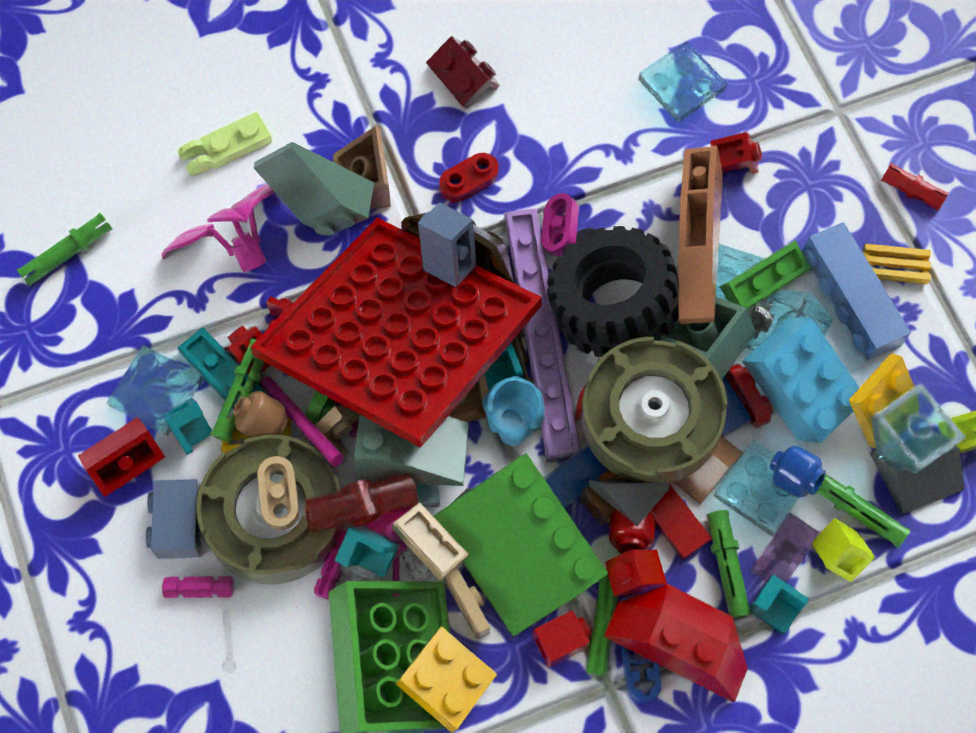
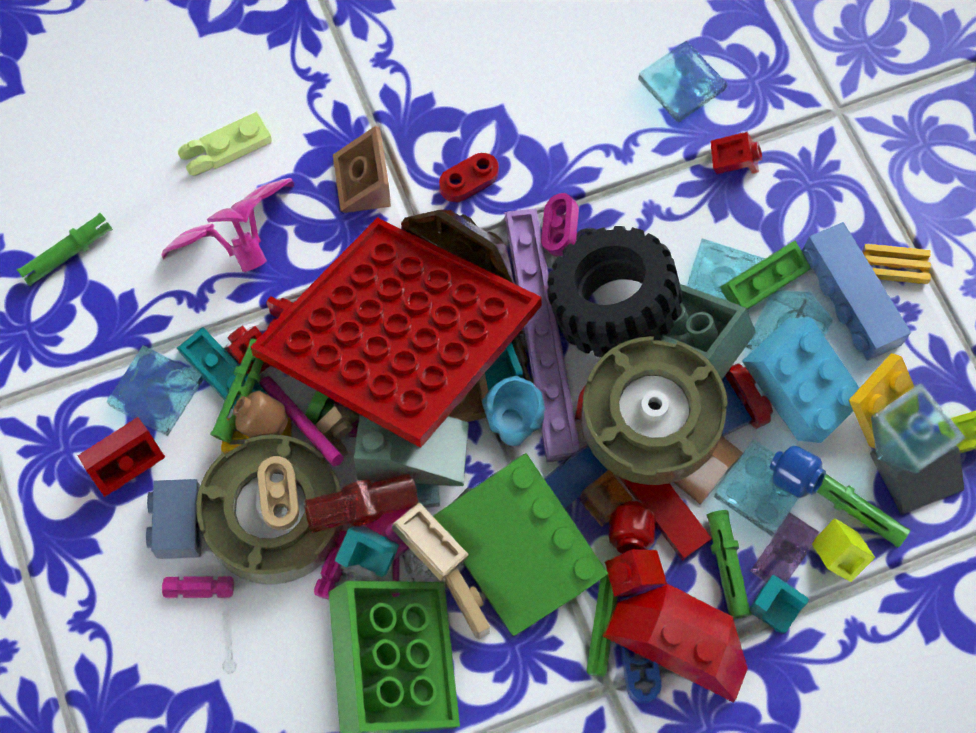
(187, 424): teal panel -> none
(316, 188): sand green slope -> none
(446, 679): yellow plate -> none
(447, 244): sand blue brick -> none
(462, 71): dark red bracket -> none
(562, 638): red brick -> none
(629, 497): dark grey slope -> none
(699, 234): nougat slope -> none
(761, 318): clear smoke plate -> none
(914, 186): red pin -> none

